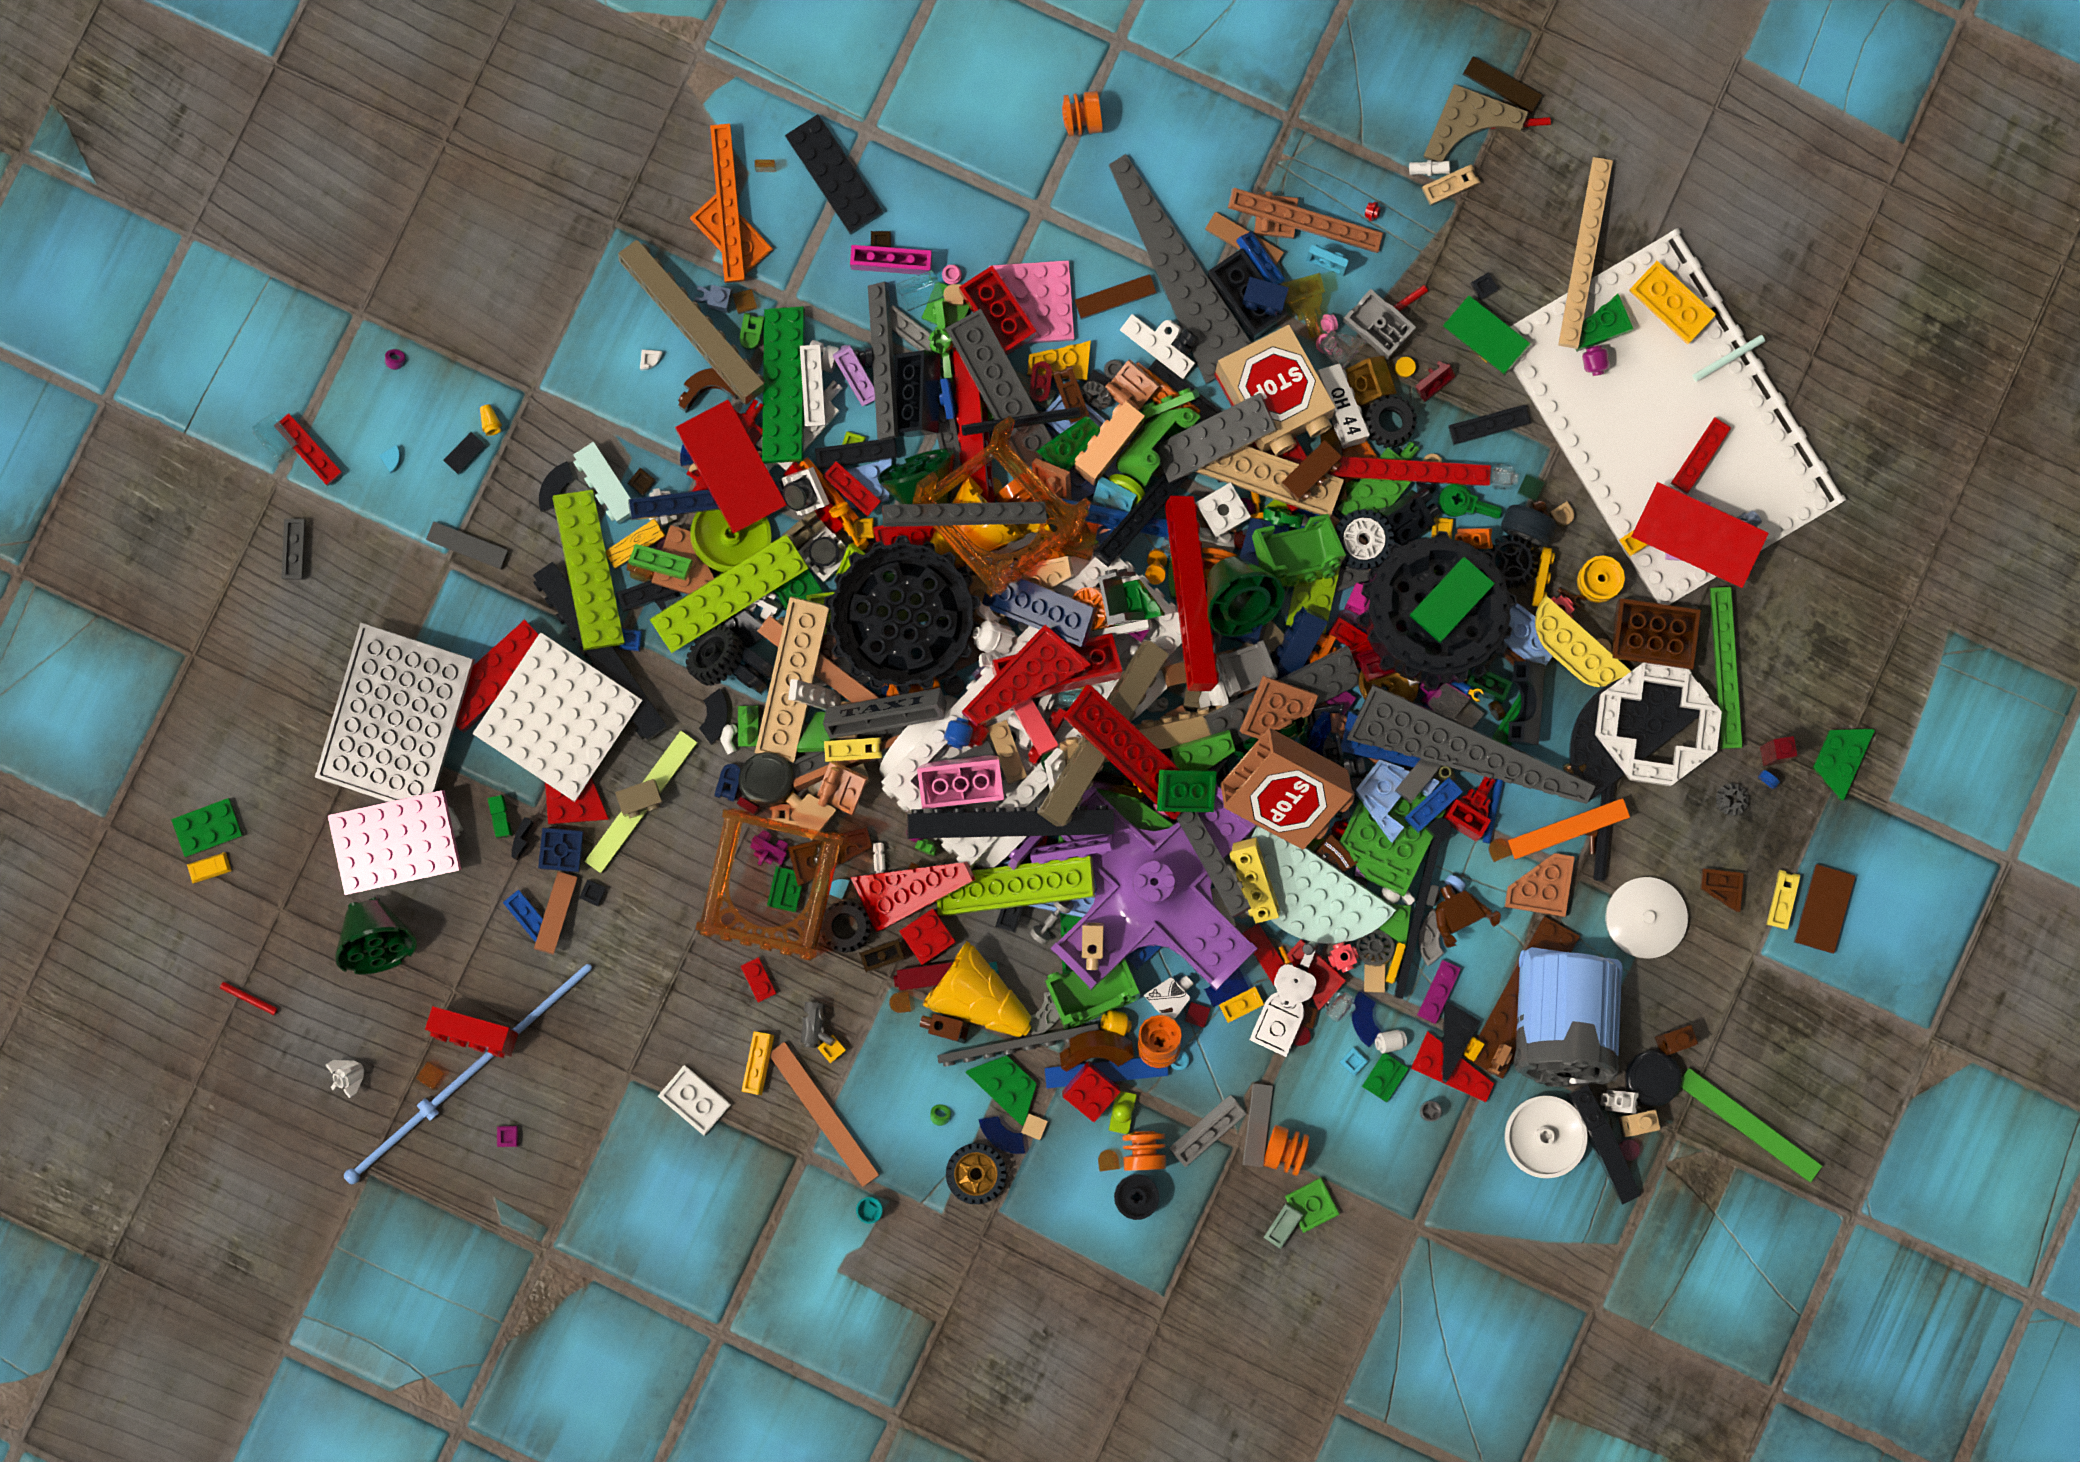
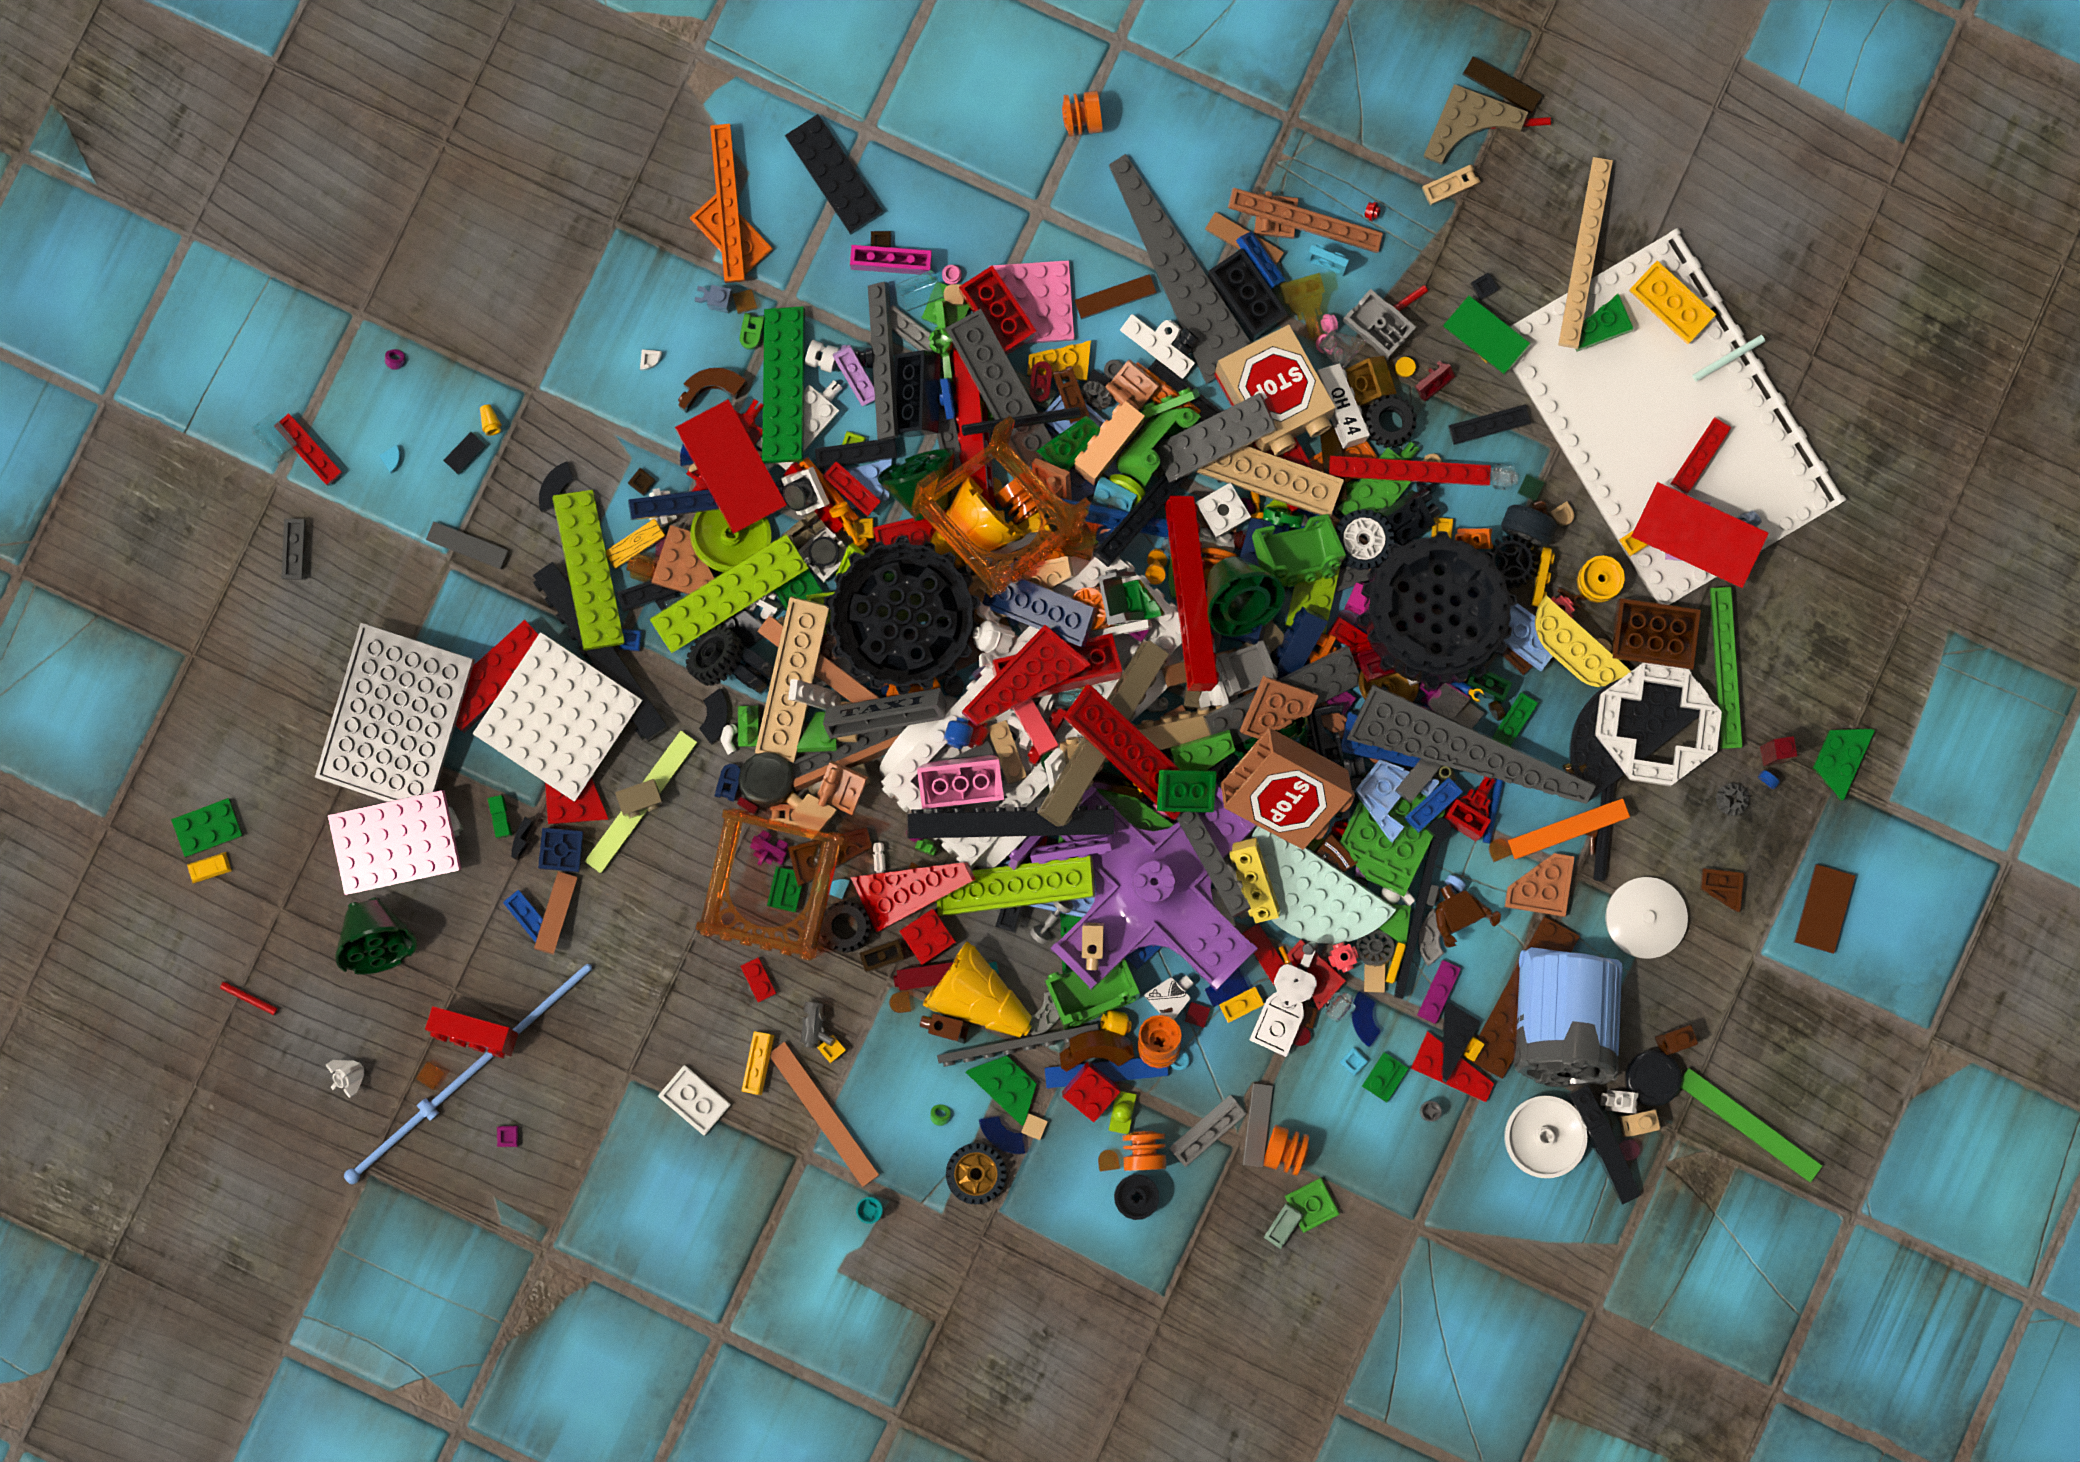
(592, 893): black tile -> none
(604, 481): light aqua brick -> none
(660, 562): bright green plate -> none
(691, 322): dark tan brick -> none
(765, 165): clear orange tile -> none
(812, 385): white plate -> none
(852, 749): light yellow plate -> none
(964, 514): dark grey plate -> none
(1265, 296): dark blue brick -> none
(1312, 472): reddish brown brick -> none
(1319, 733): clear blue tile -> none
(1390, 1041): white brick -> none
(1429, 167): white pin -> none
(1452, 599): green tile -> none
(1467, 503): green piece -> none
(1500, 1058): medium nougat plate -> none
(1530, 682): black arch -> none
(1596, 360): magenta head -> none
(1783, 900): light yellow plate -> none

